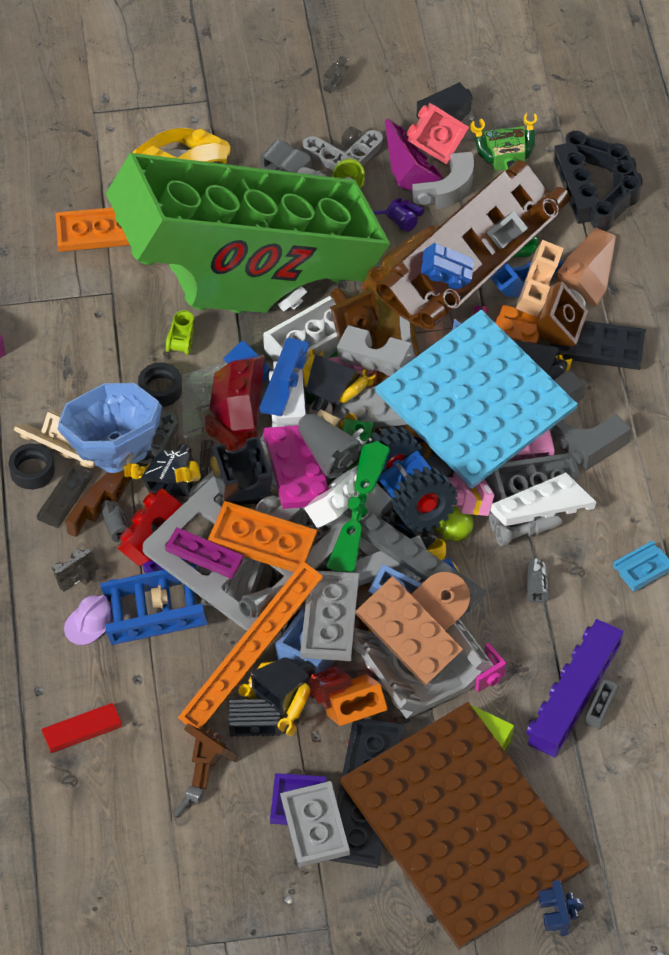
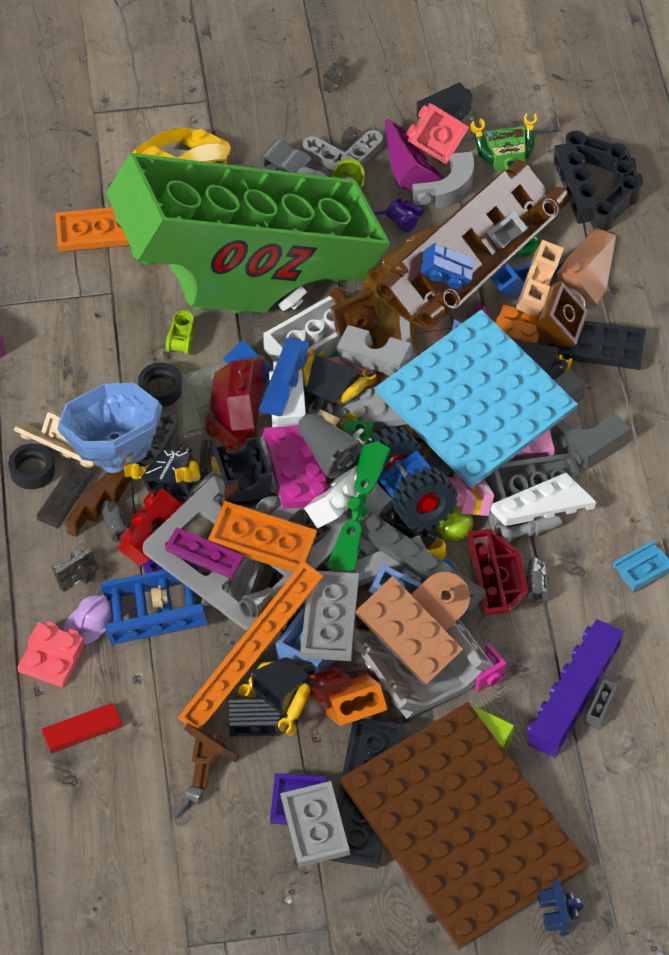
(51, 654): none -> coral plate
(498, 570): none -> dark red wedge

